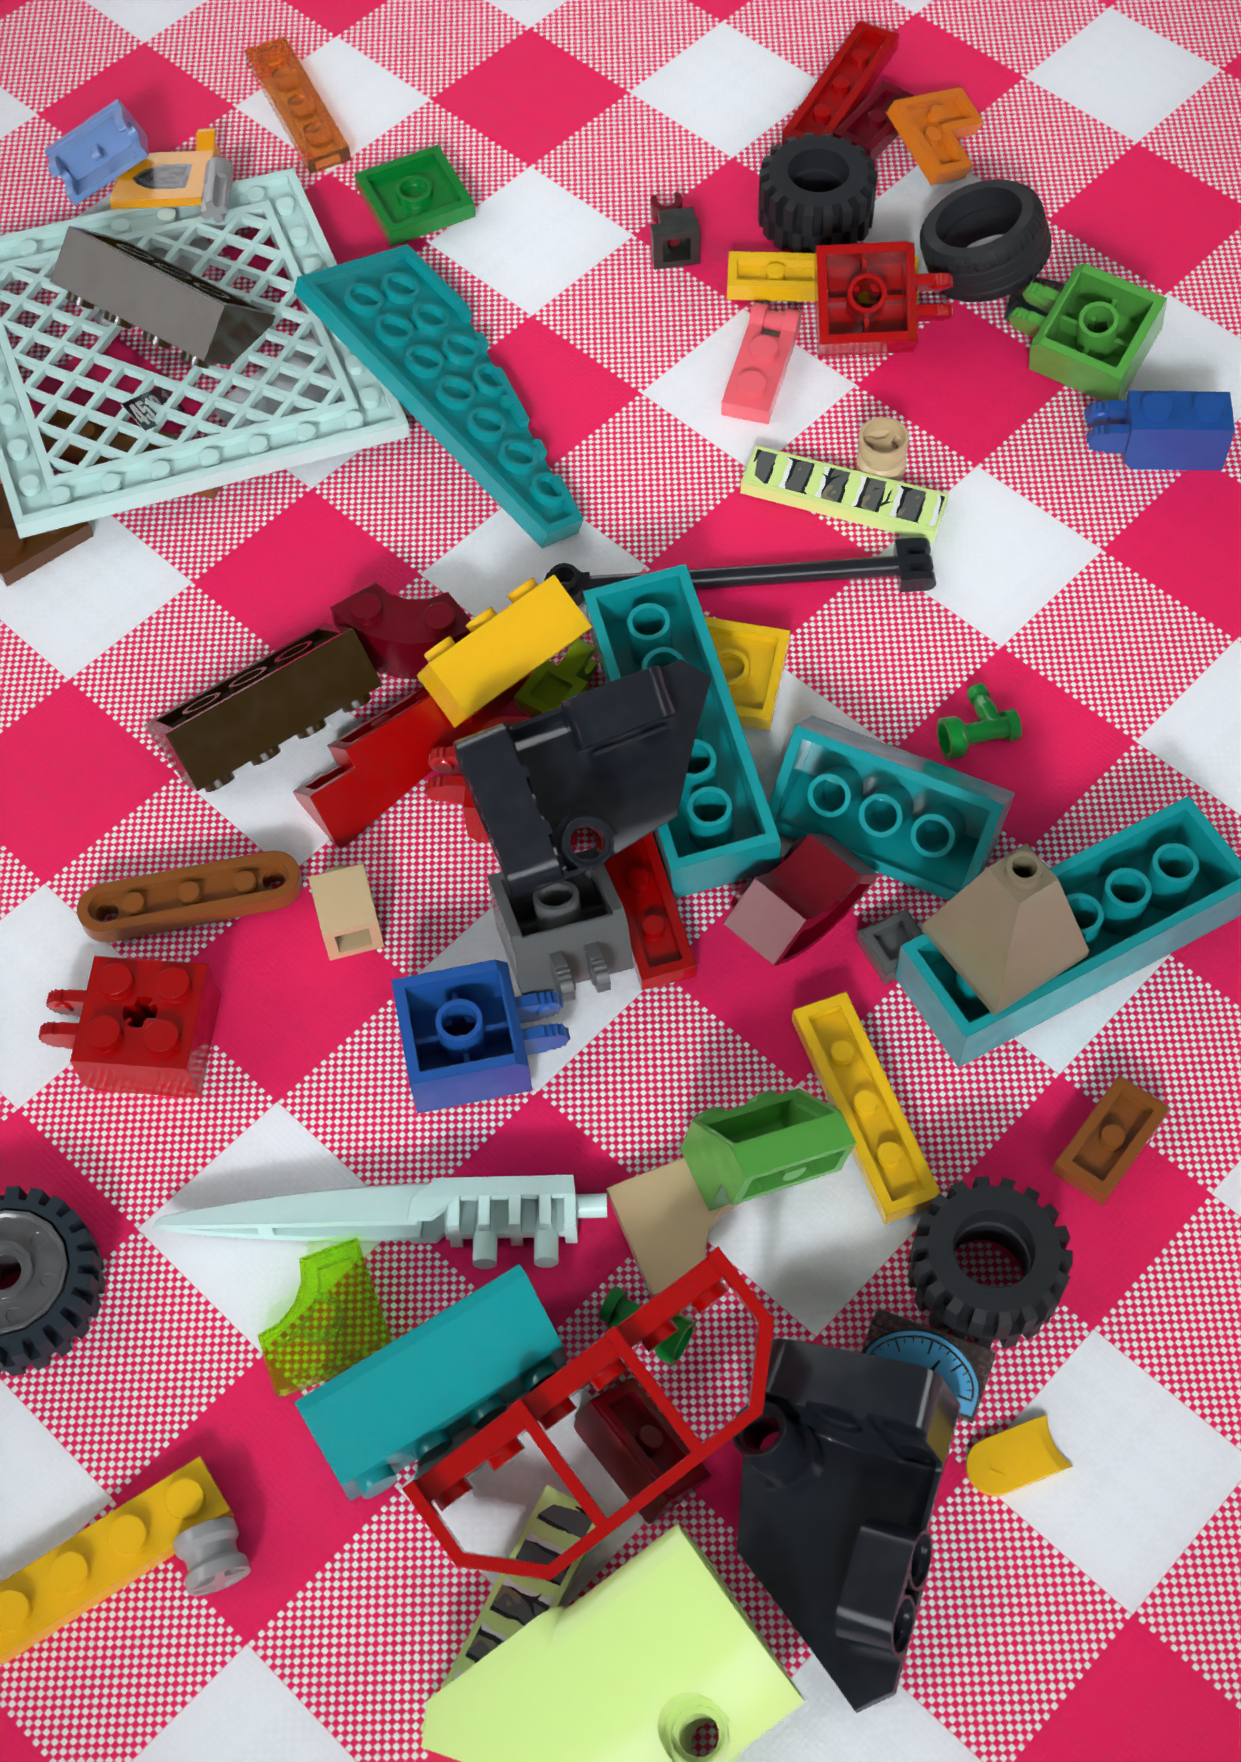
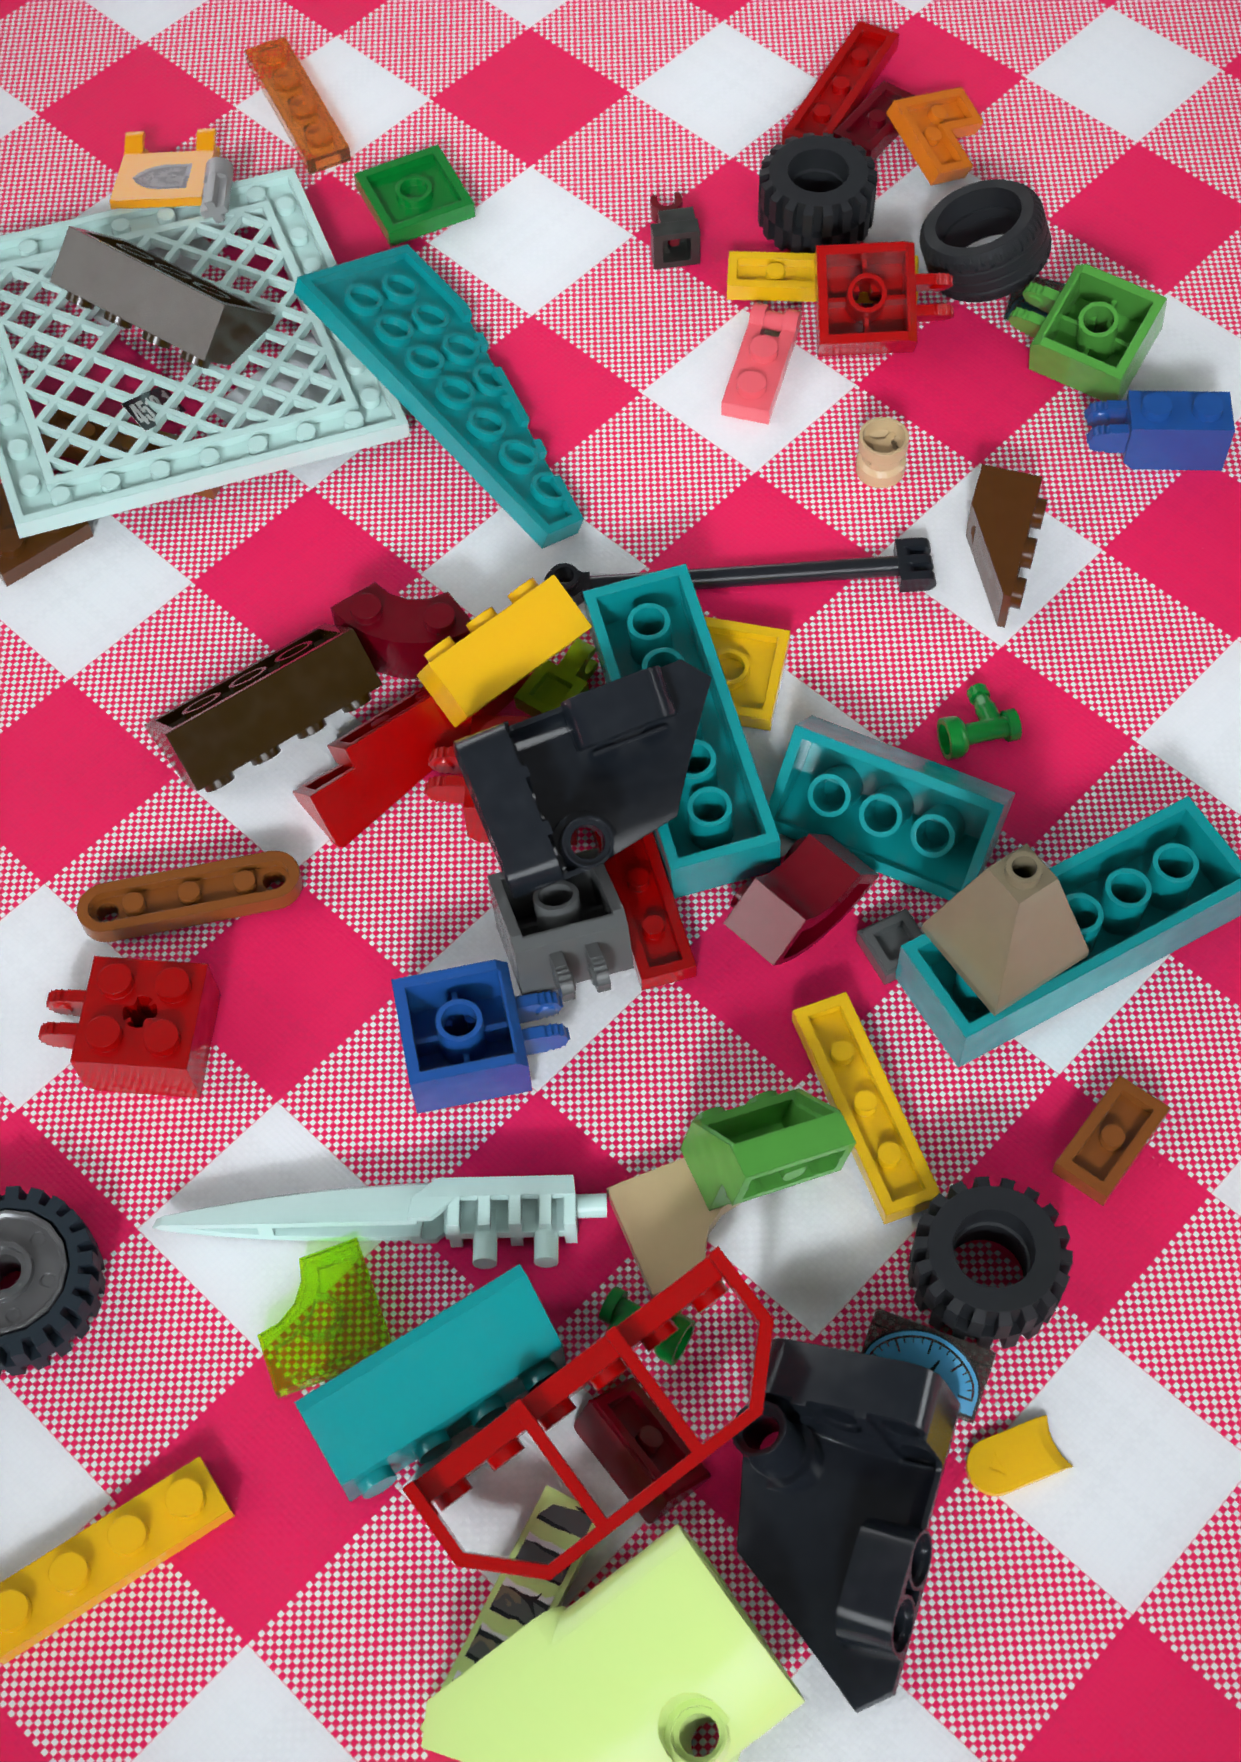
(97, 151): medium blue hinge -> none
(211, 1556): light grey wheel -> none
(346, 911): tan brick -> none
(844, 493): tile -> none
(998, 534): none -> reddish brown slope

